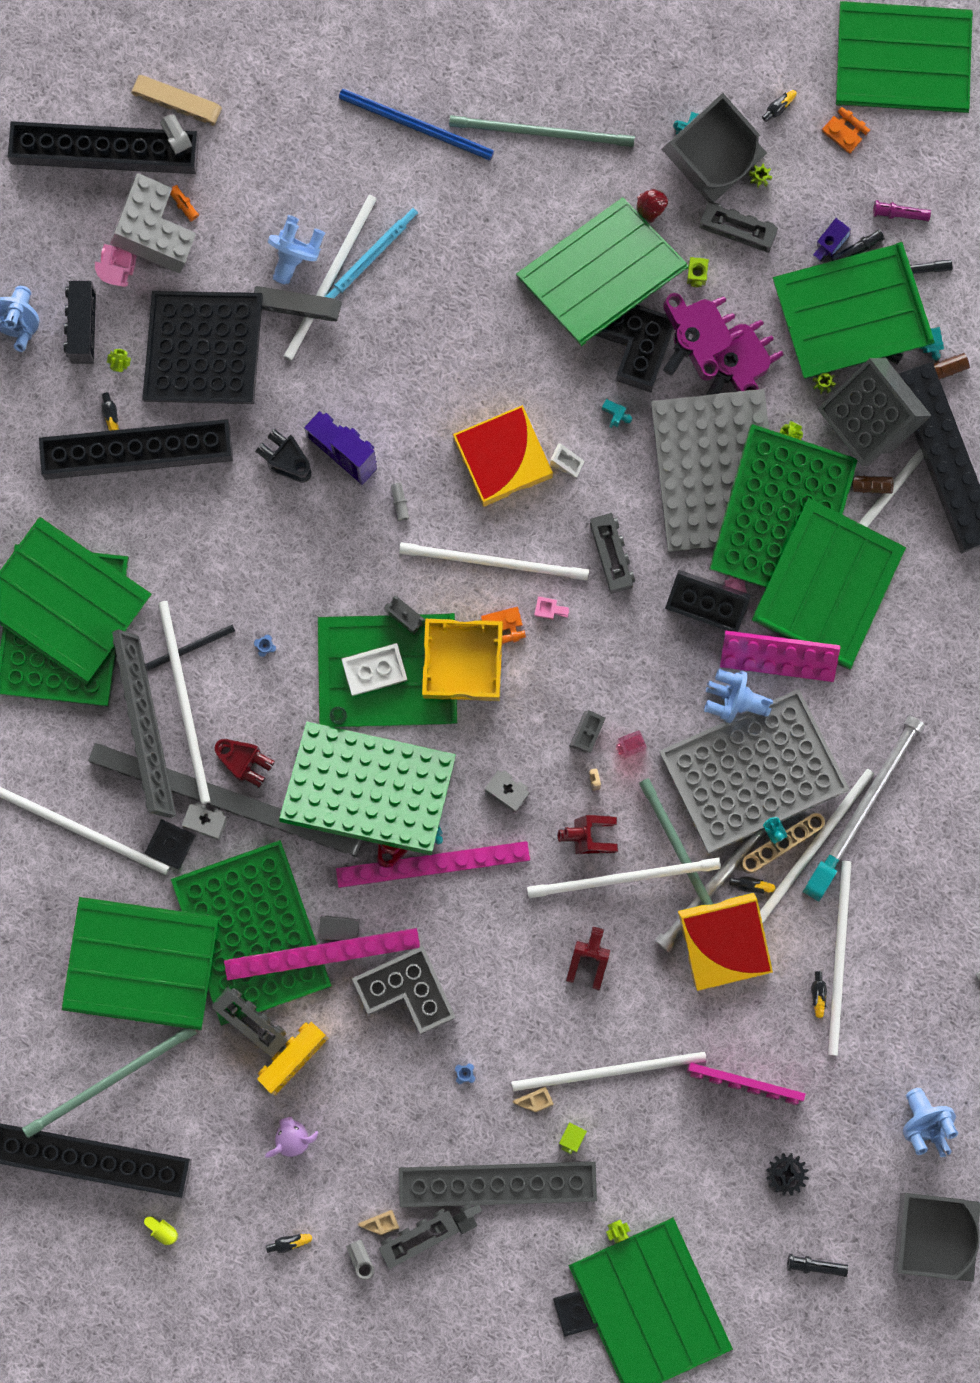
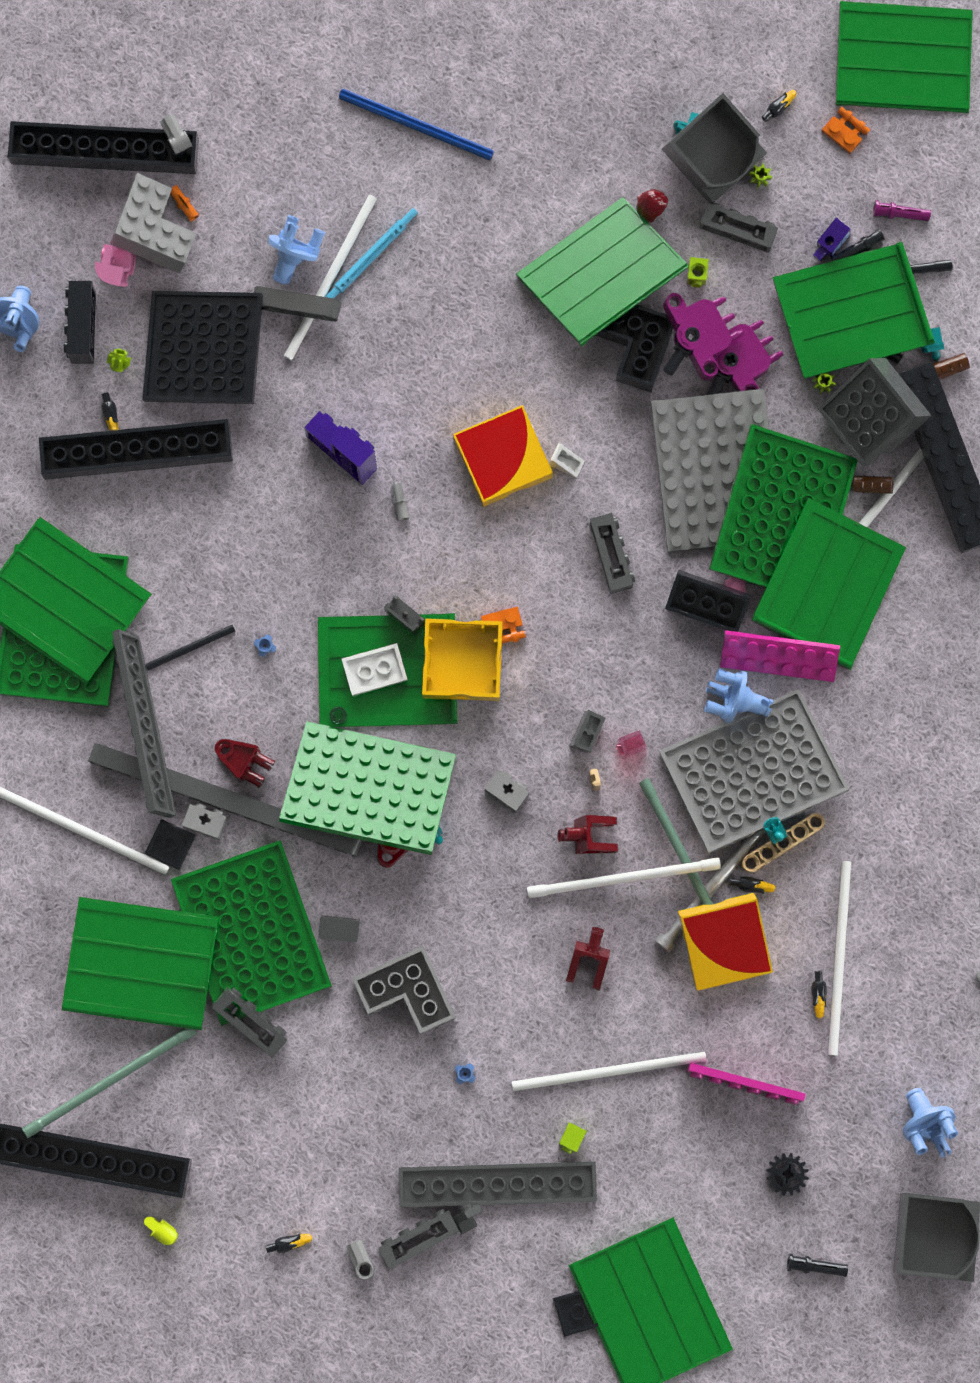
(176, 99): tan beam -> none
(184, 702): white piece -> none
(287, 458): black piece -> none
(291, 1138): lavender piece -> none
(292, 1059): yellow slope -> none
(322, 954): dark pink plate -> none
(381, 1224): tan tile -> none
(415, 550): white piece -> none
(434, 864): dark pink plate -> none
(464, 122): sand green piece -> none
(535, 1101): tan tile -> none
(547, 608): bright pink plate -> none
(618, 413): teal piece -> none
(618, 1231): lime gear -> none
(792, 430): lime gear -> none
(816, 844): white piece -> none
(825, 870): flat silver piece -> none

